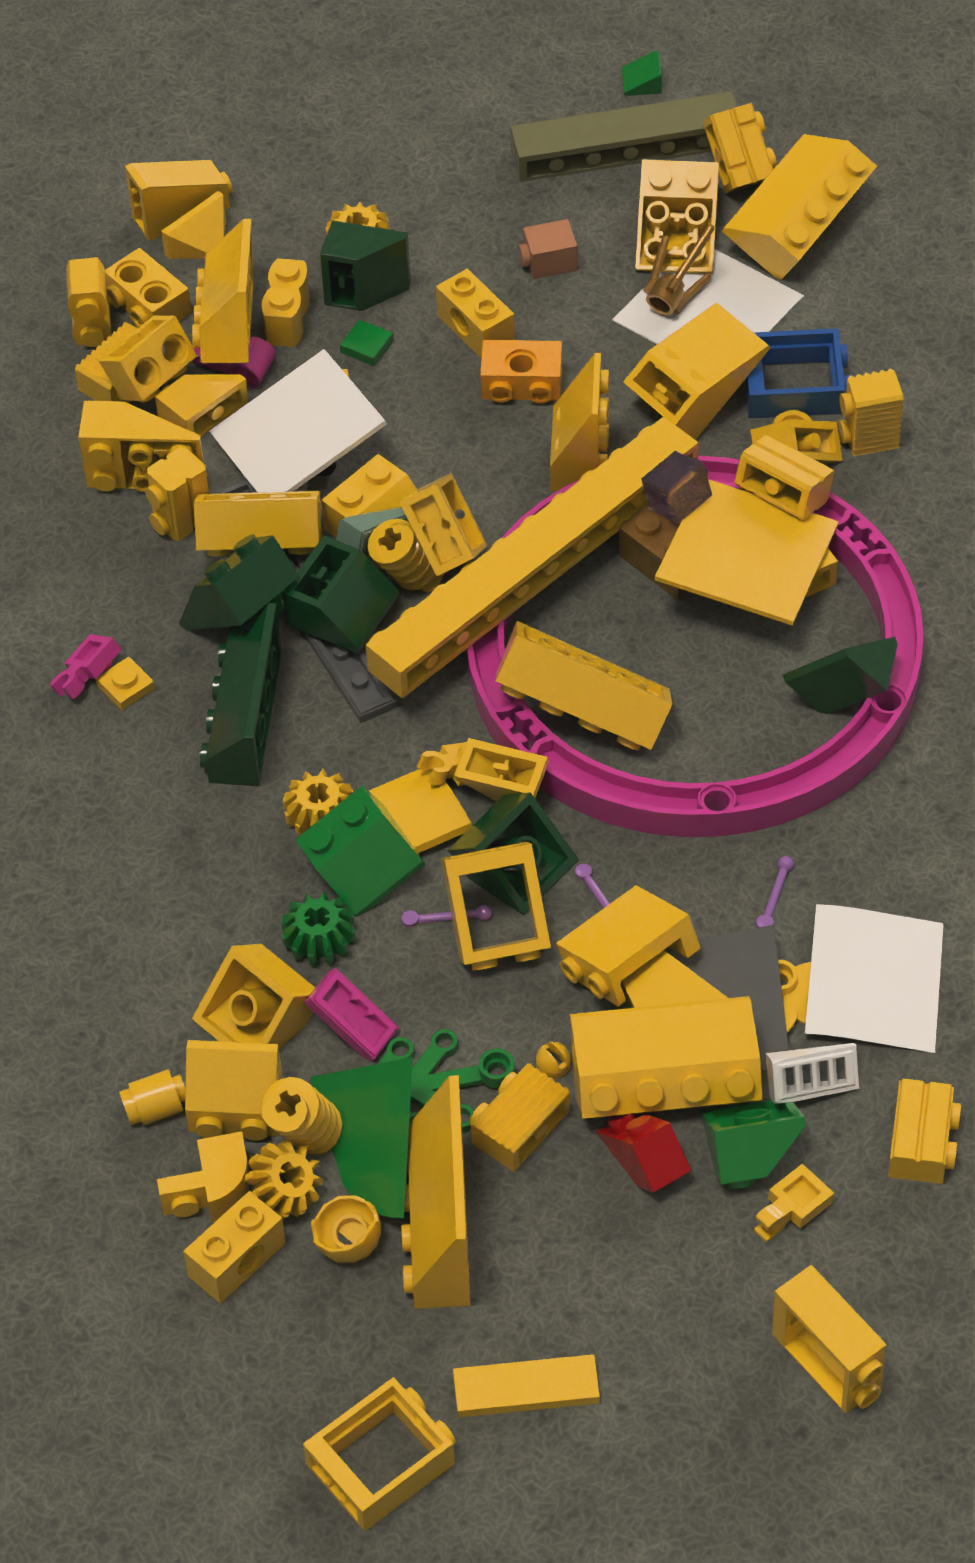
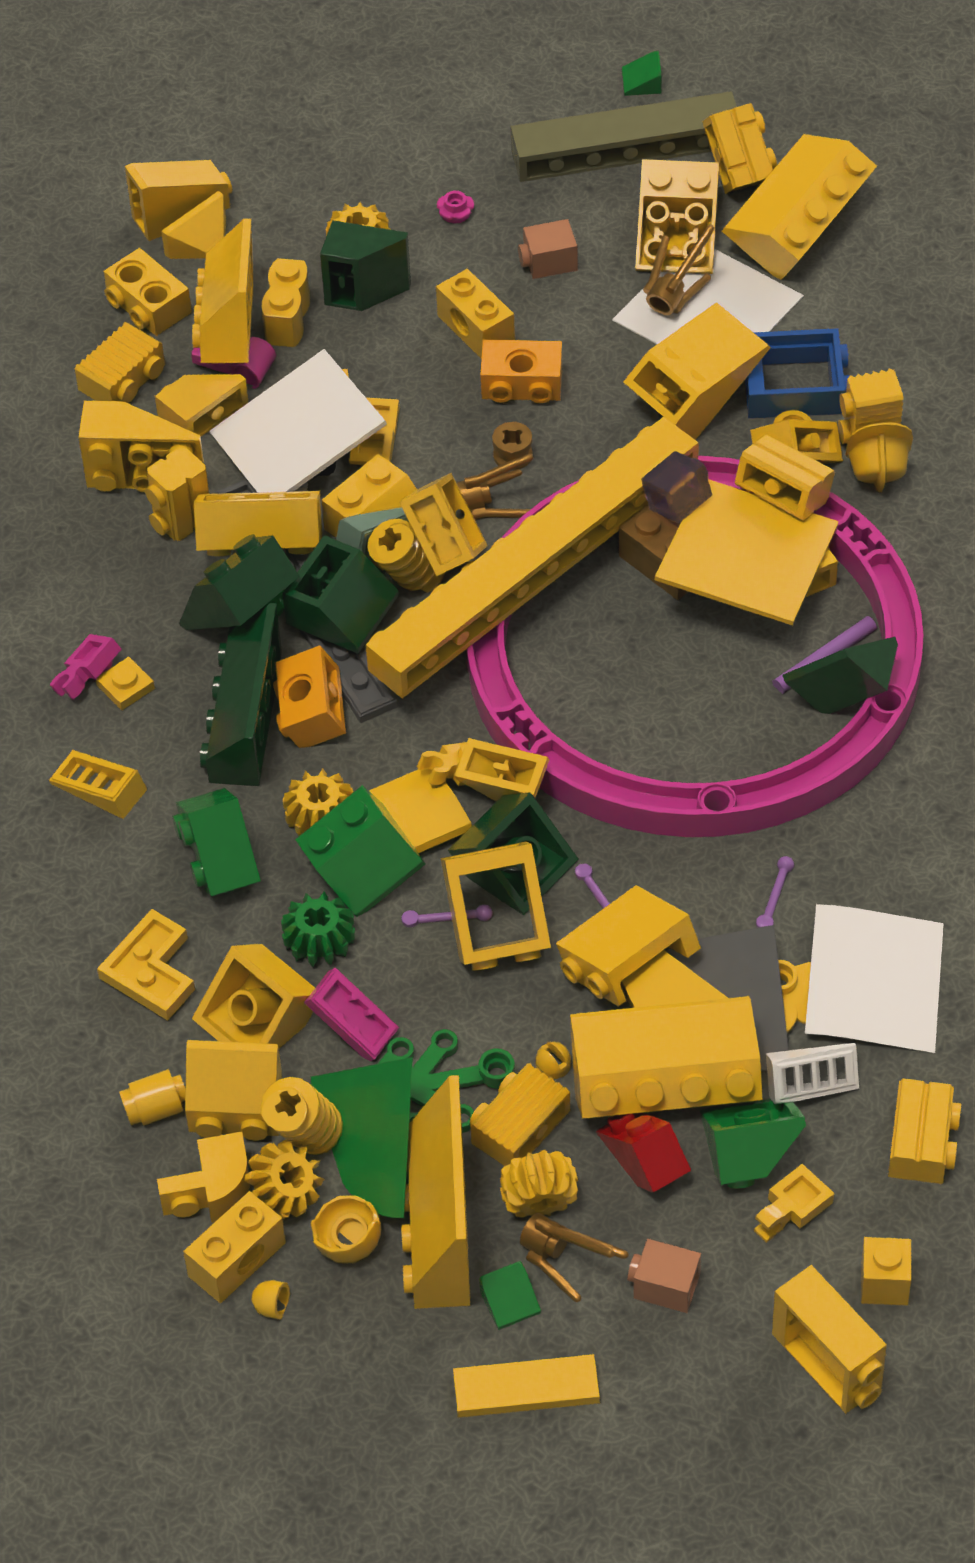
(88, 301): yellow brick -> none
(120, 795): none -> yellow slope
(140, 965): none -> yellow plate
(145, 351): yellow brick -> none
(219, 841): none -> green brick
(266, 1296): none -> yellow hinge
(309, 698): none -> light orange brick
(345, 1486): yellow window -> none
(366, 342): green tile -> none
(381, 441): none -> yellow slope
(455, 206): none -> dark pink plate
(477, 492): none -> pearl gold plant
(509, 1295): none -> green slope
(511, 442): none -> pearl gold wheel
(539, 1183): none -> yellow gear
(550, 1238): none -> pearl gold plant
(580, 426): yellow slope -> none
(584, 687): yellow slope -> none
(665, 1275): none -> nougat brick
(842, 641): none -> medium lavender bar
(879, 453): none -> yellow piece
(886, 1271): none -> yellow brick

